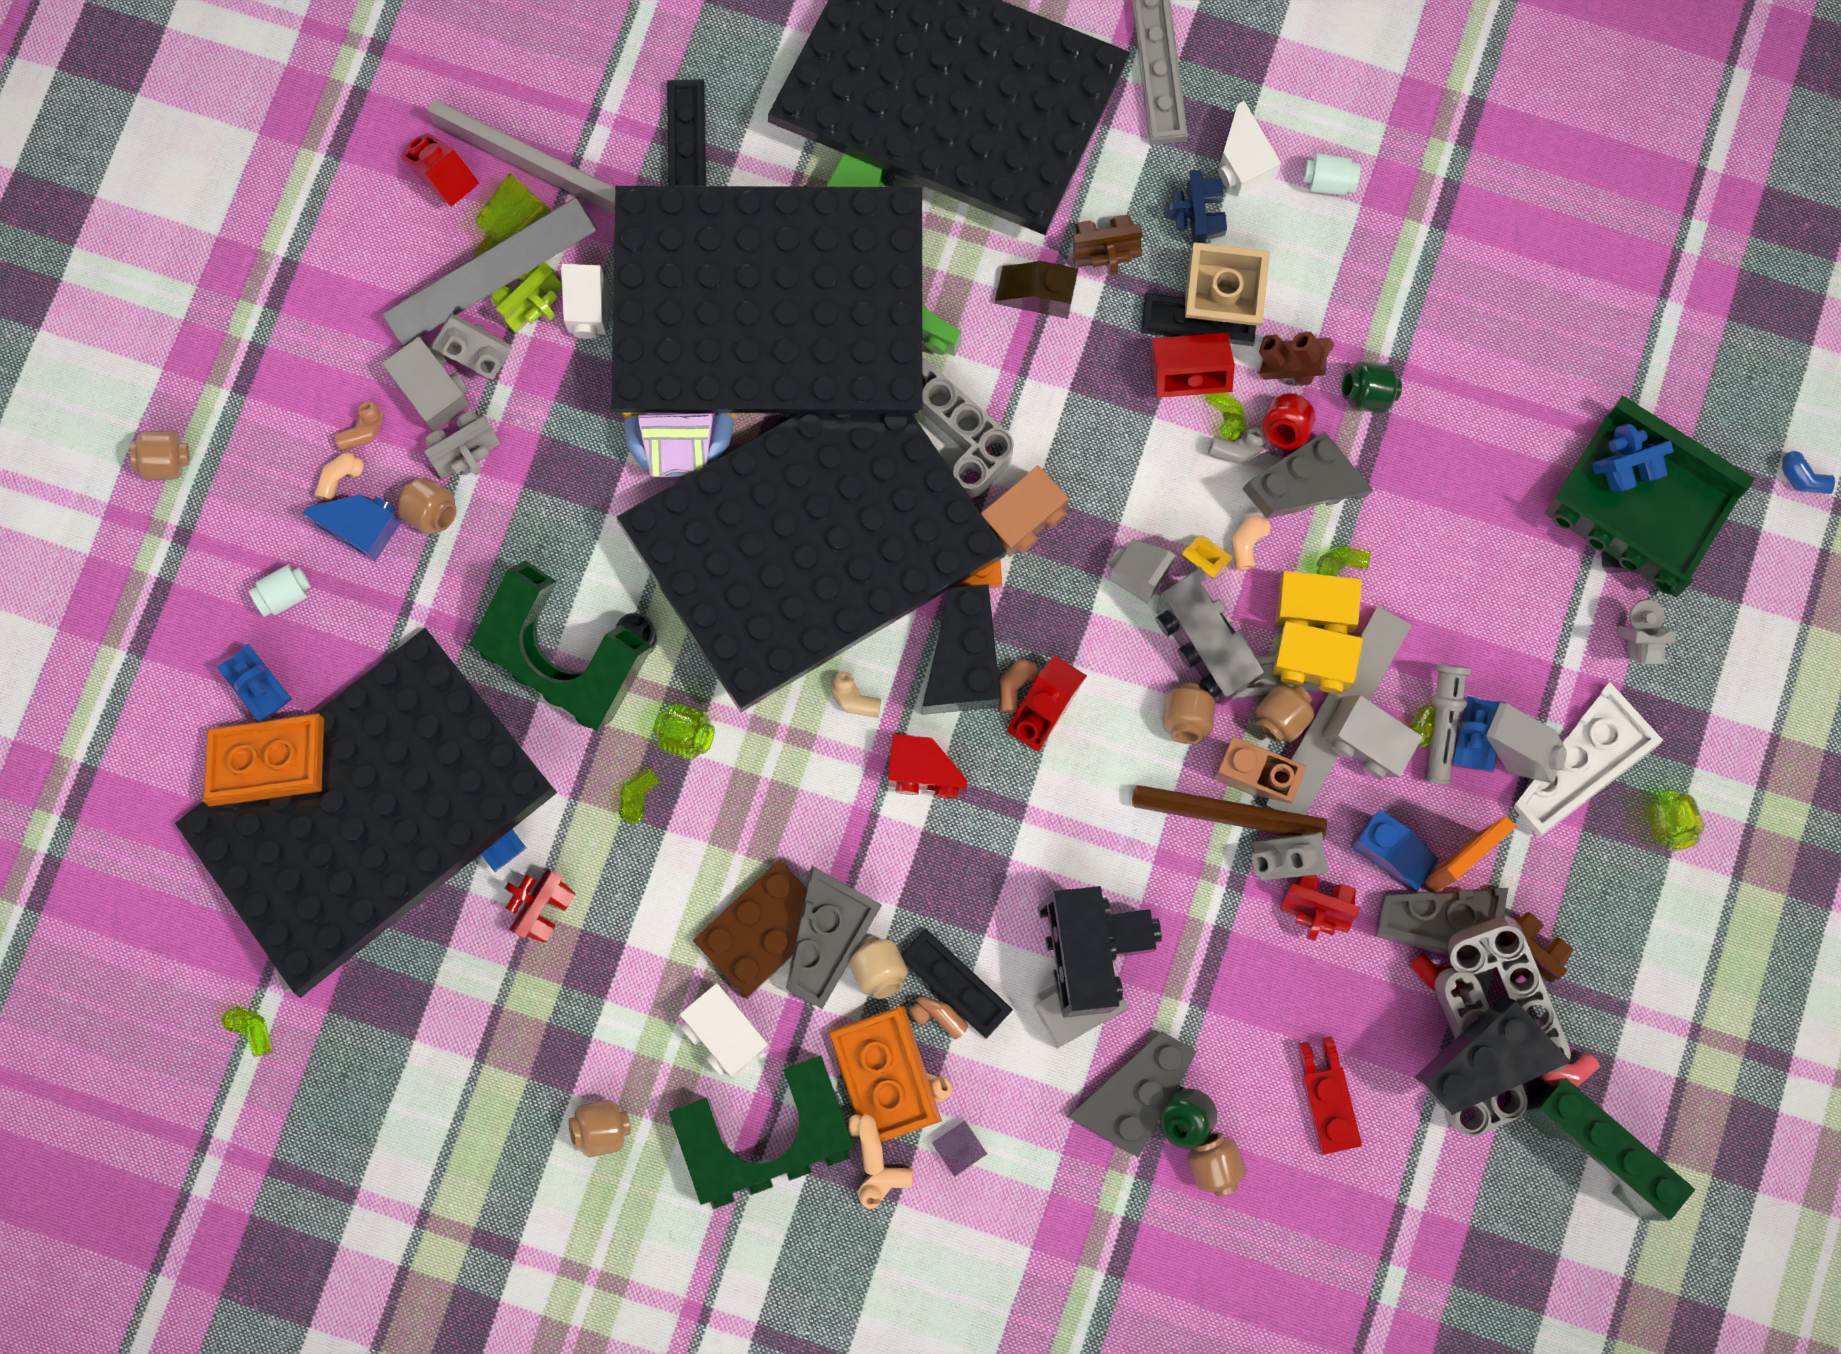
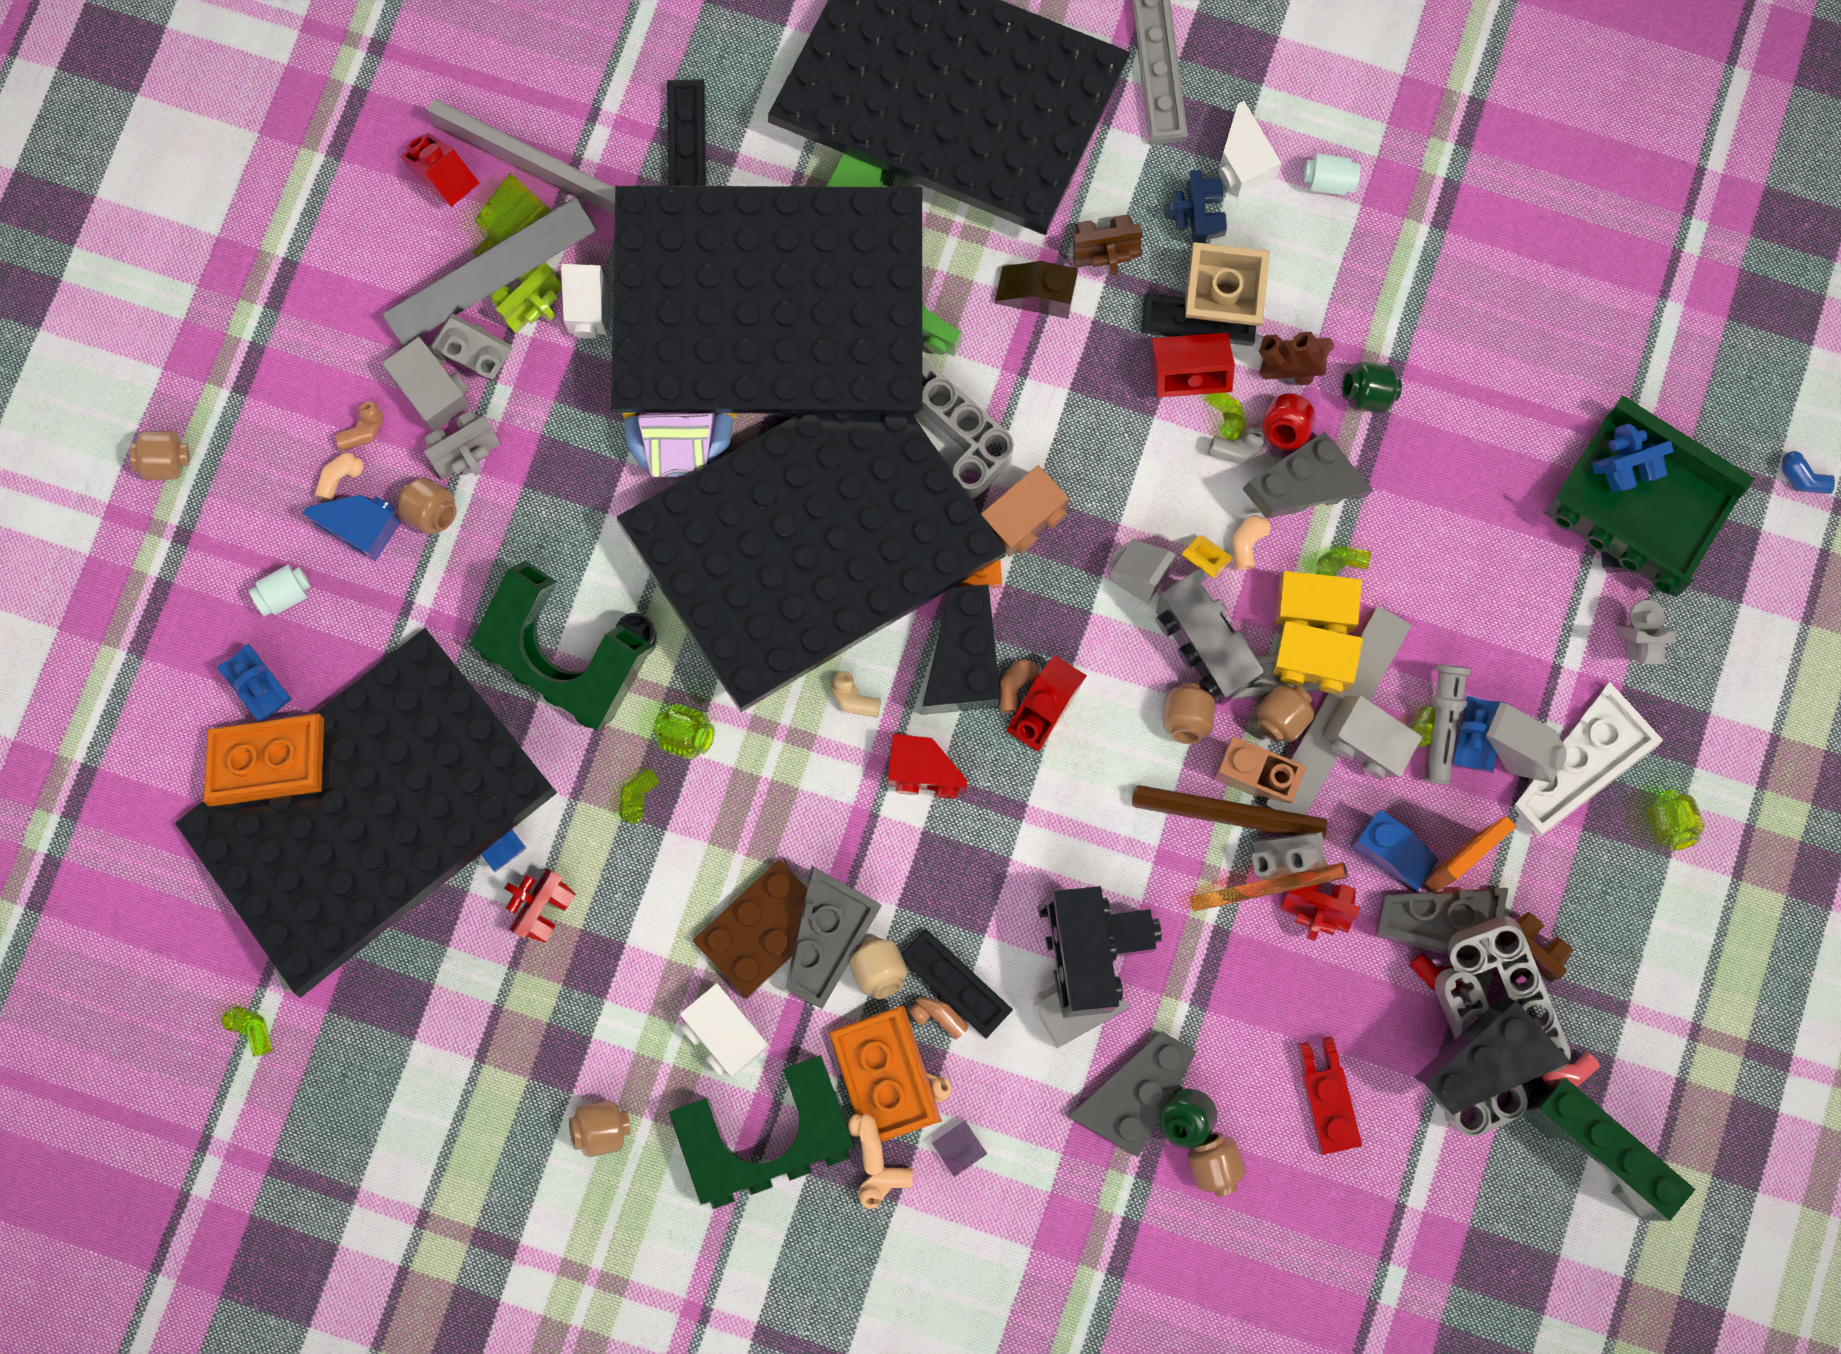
(1269, 886): none -> clear orange bar

